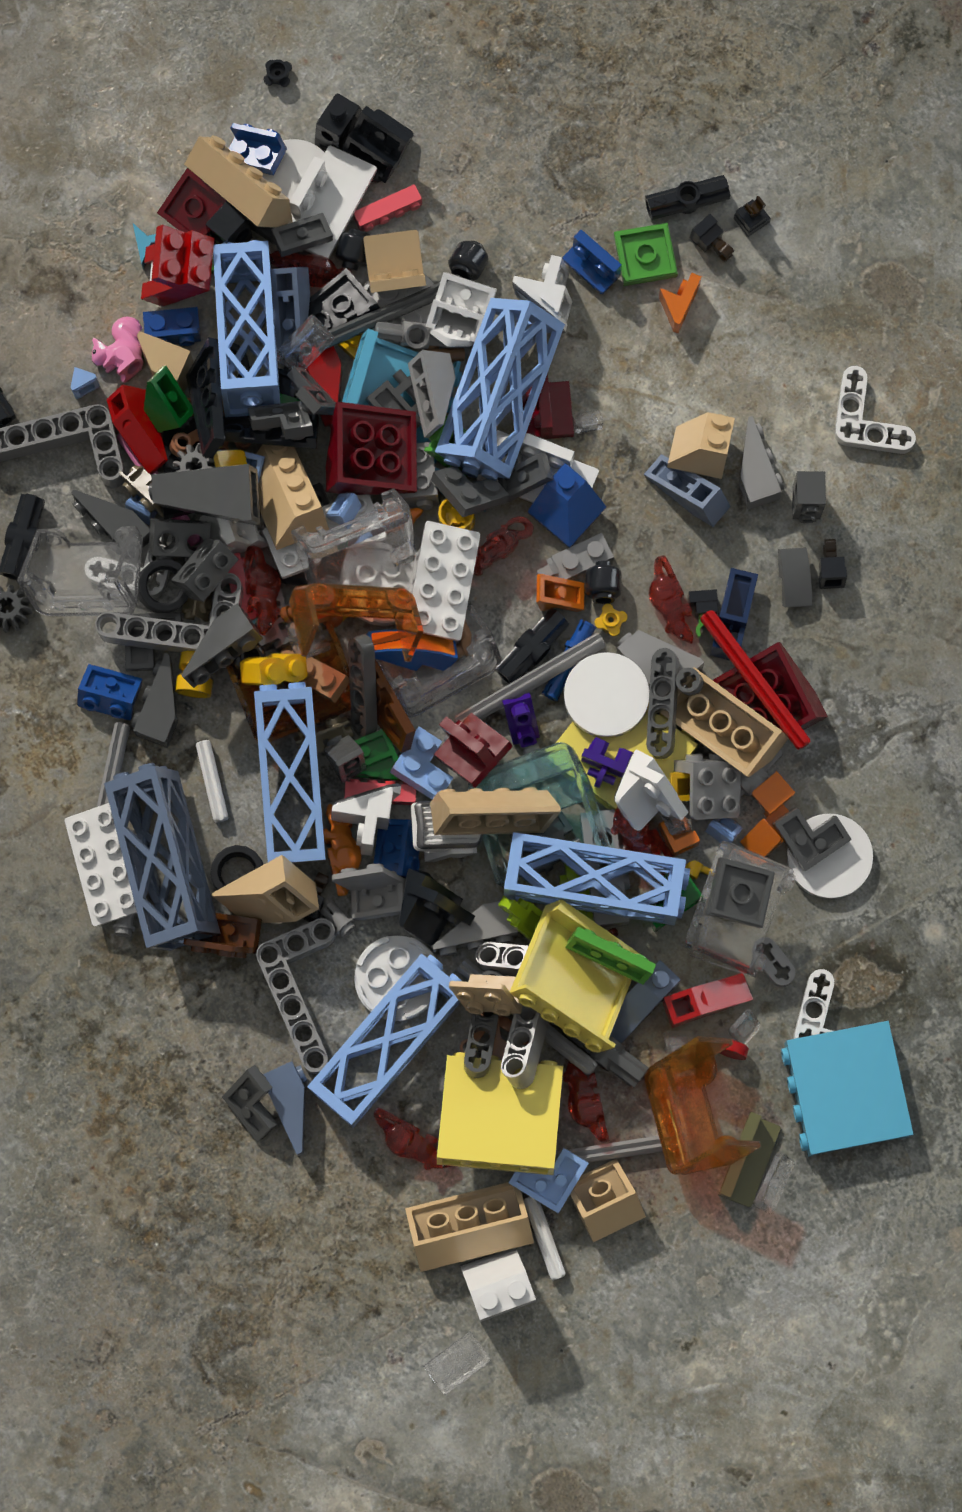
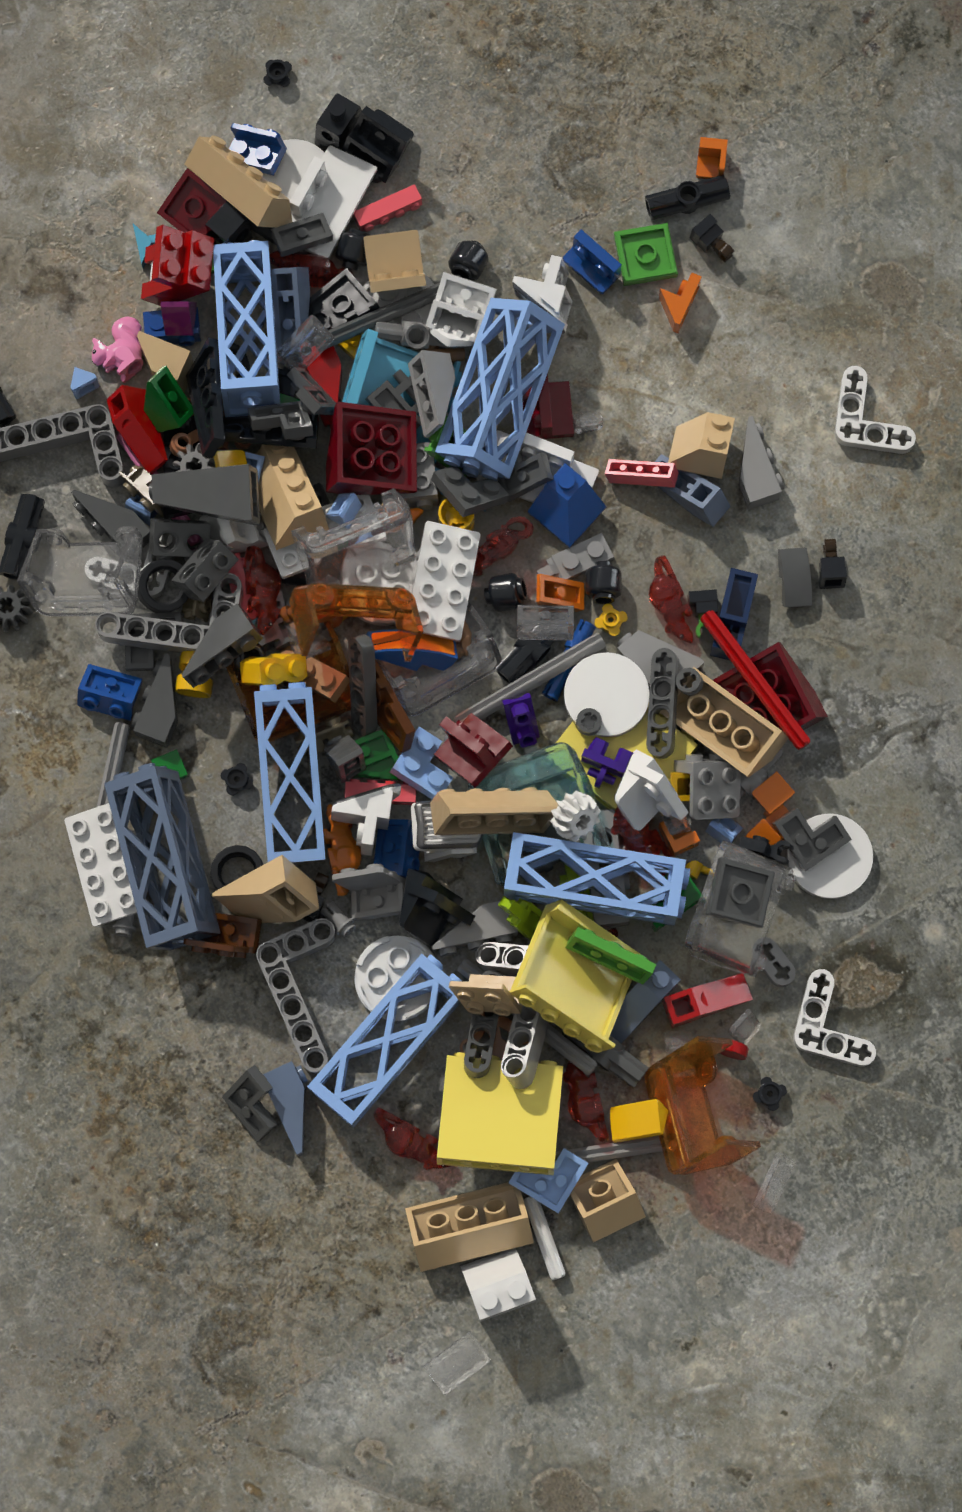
(172, 761): none -> green tile
(179, 317): none -> magenta slope
(212, 781): white axle -> none
(237, 771): none -> black plate
(505, 592): none -> black head
(545, 622): none -> clear slope
(575, 816): none -> white gear
(596, 726): none -> dark grey bush
(638, 1120): none -> yellow slope
(641, 473): none -> coral piece
(711, 157): none -> orange panel
(746, 1174): olive panel -> none
(752, 216): black piece -> none
(762, 847): none -> black plate
(777, 1091): none -> black plate
(808, 496): dark grey brick -> none
(847, 1088): medium azure panel -> none

